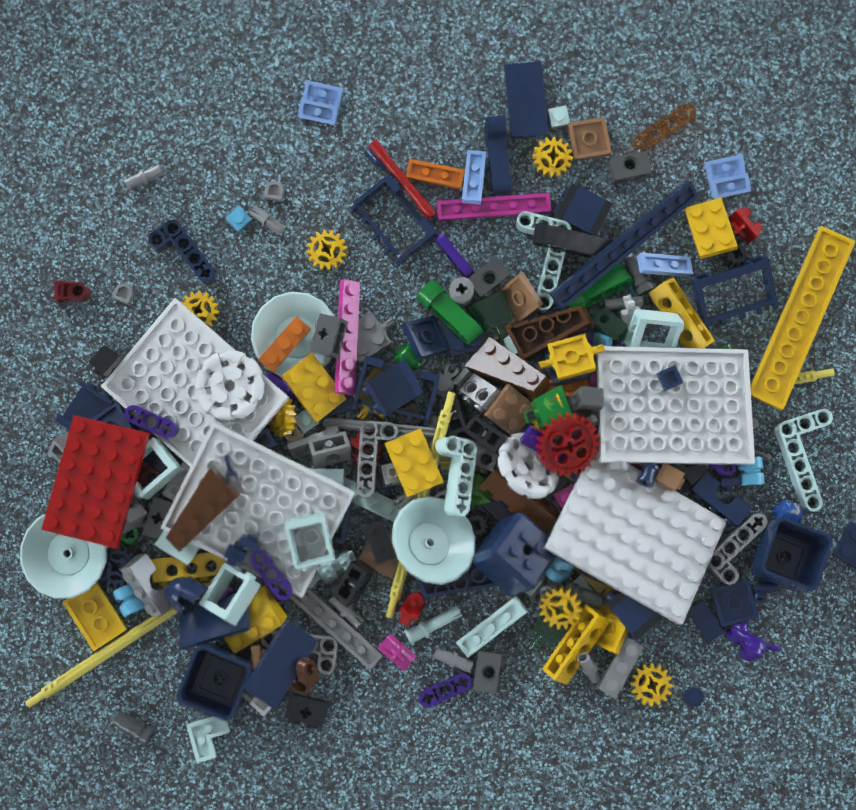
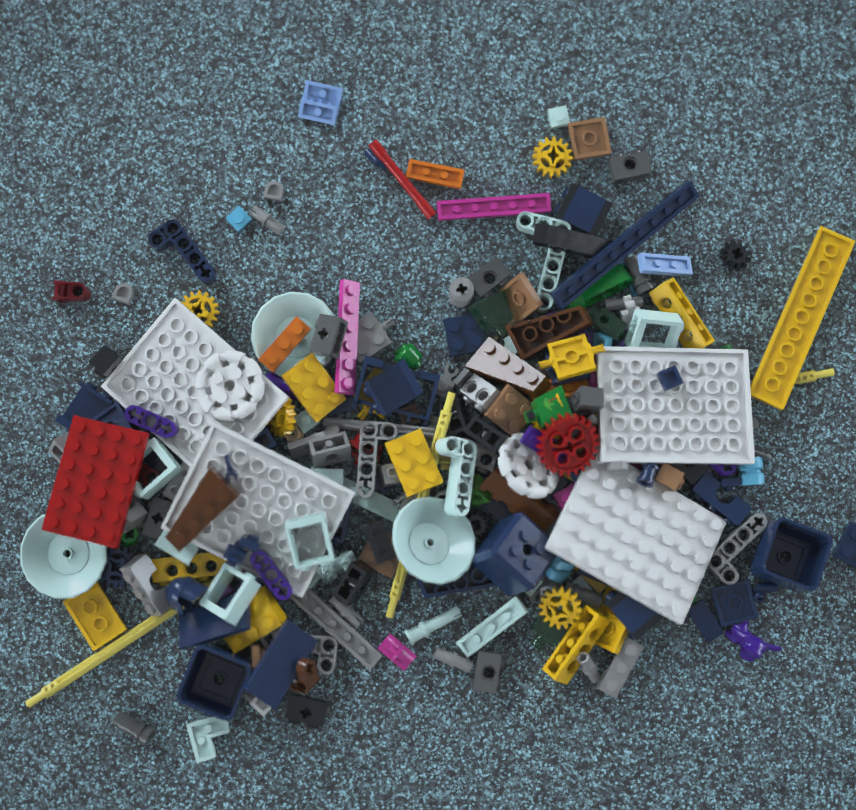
(128, 600): medium azure wheel -> none
(144, 177): light grey pin -> none
(332, 246): yellow gear -> none
(395, 189): dark blue hinge -> none
(411, 608): red hips -> none
(425, 337): dark blue plate -> none
(429, 691): dark purple beam -> none
(435, 299): green beam -> none
(453, 255): dark purple beam -> none
(474, 177): light blue plate -> none
(498, 154): dark blue beam -> none
(526, 100): dark blue tile -> none
(659, 681): yellow gear -> none
(664, 128): clear orange beam -> none
(693, 697): dark blue plate -> none
(710, 228): yellow plate -> none
(727, 176): light blue slope -> none
(743, 226): red hips -> none
(751, 265): dark blue hinge -> none
(788, 510): blue head -> none
(800, 456): light aqua beam -> none

